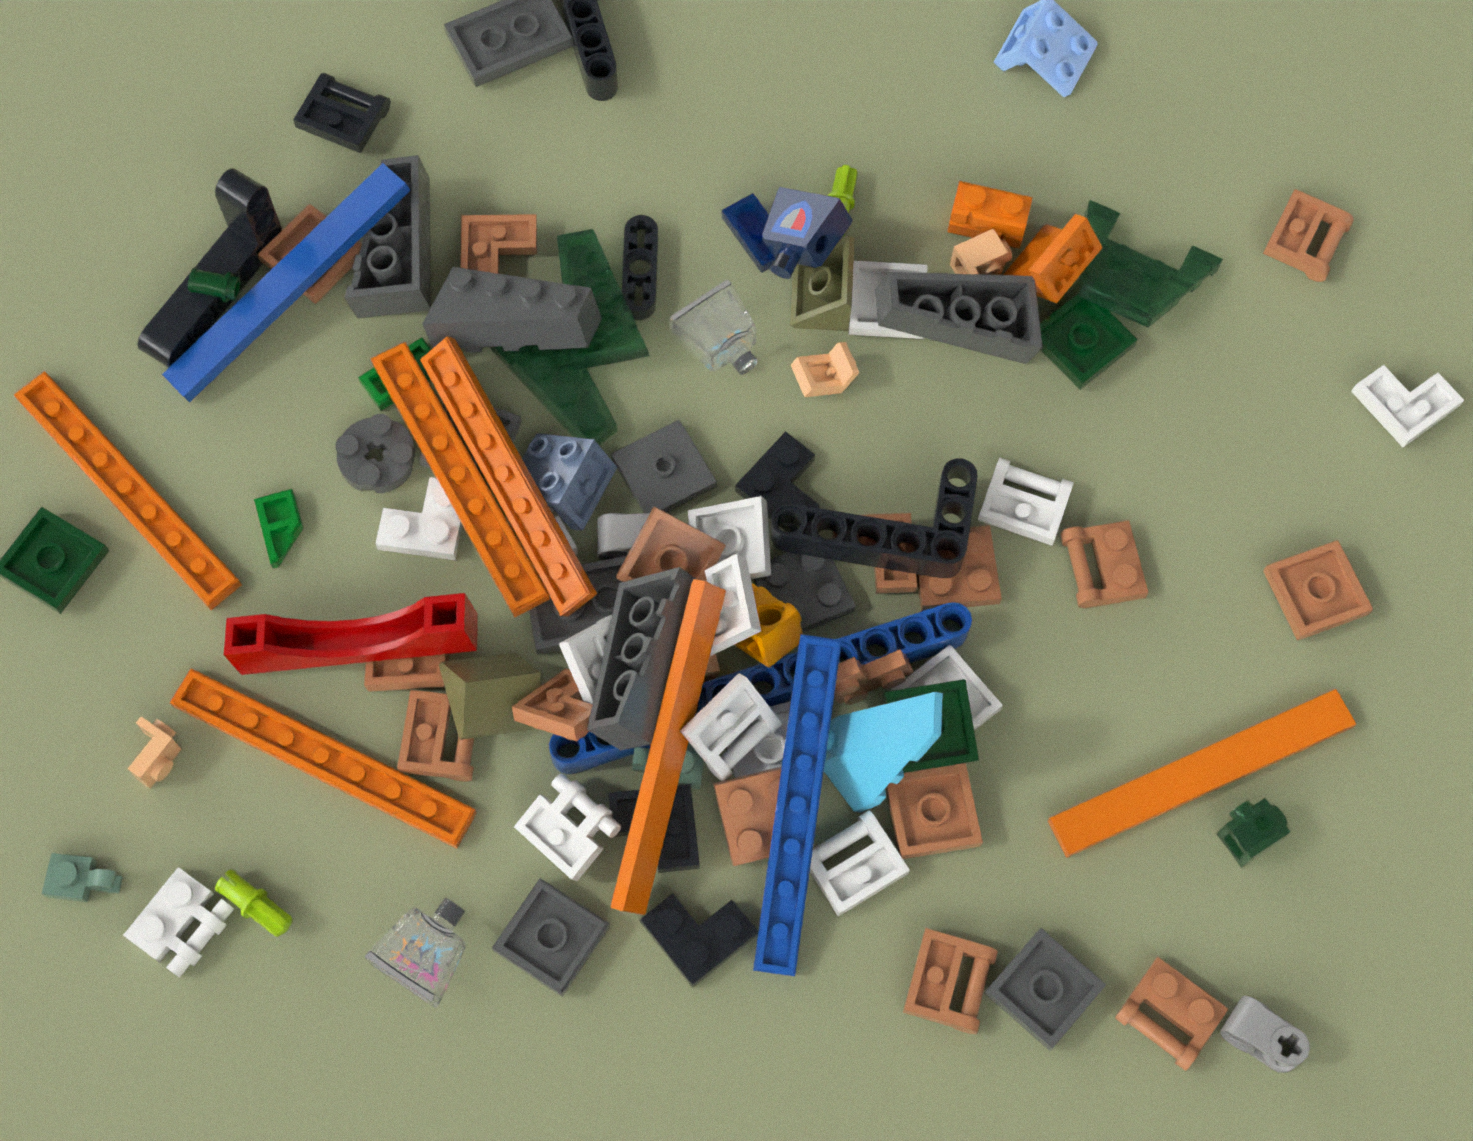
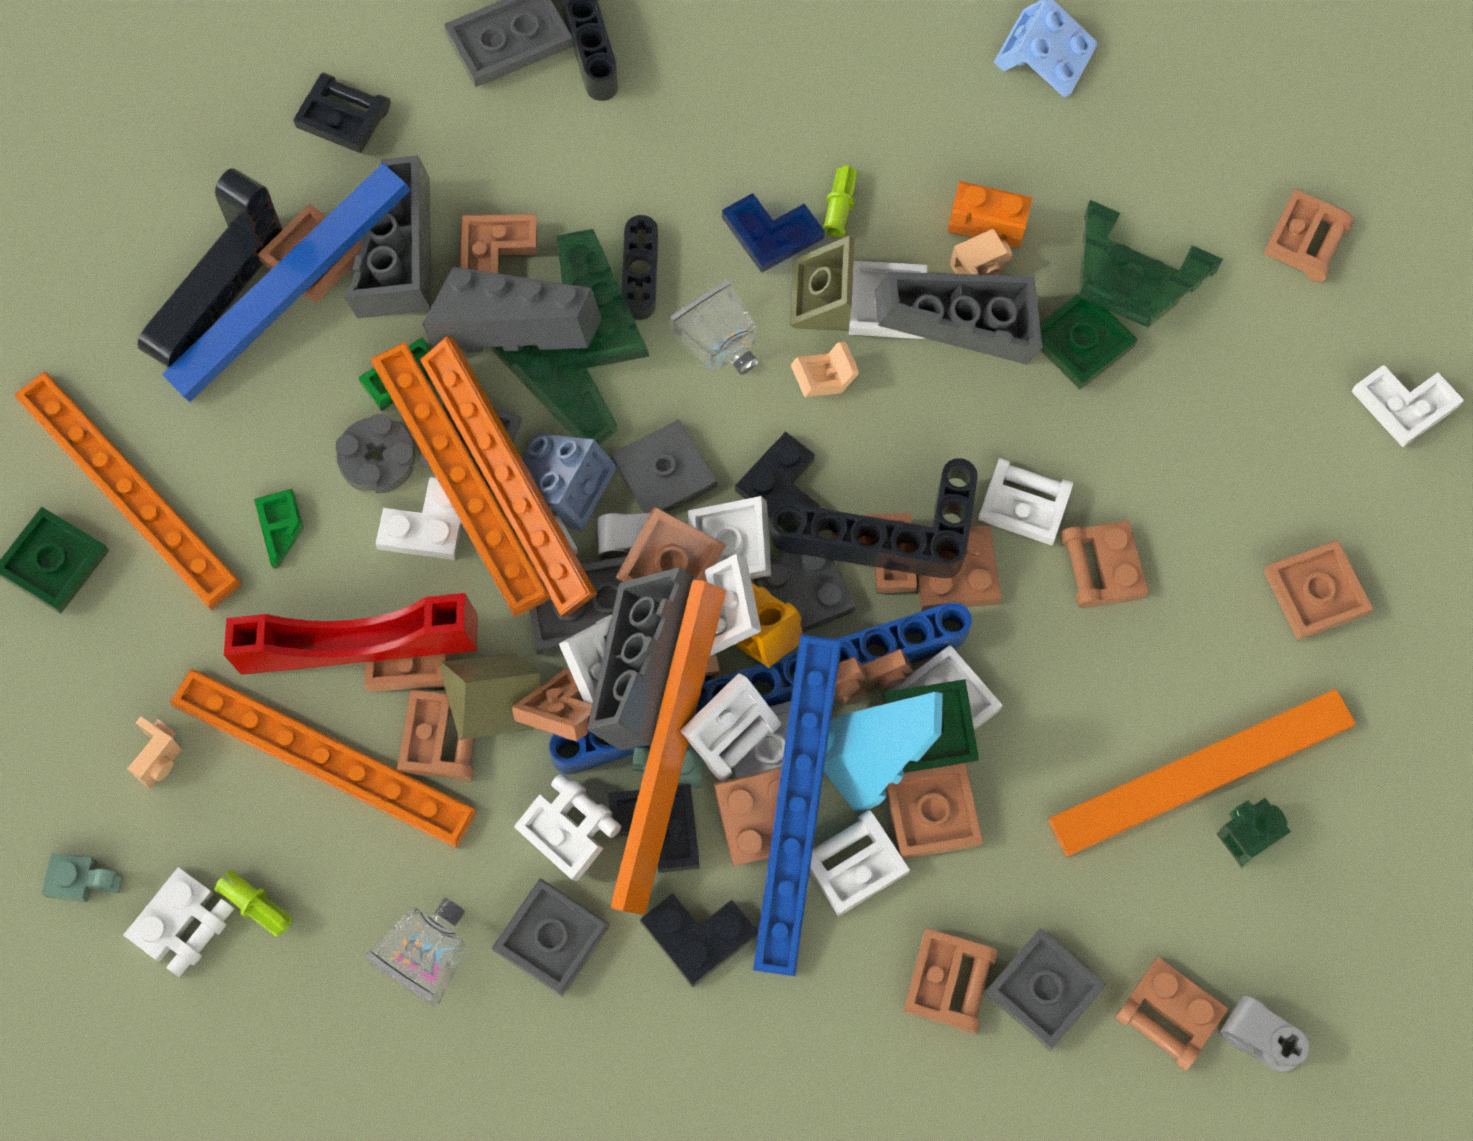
(214, 284): dark green pin -> none
(803, 229): dark blue torso -> none
(1057, 257): orange bracket -> none

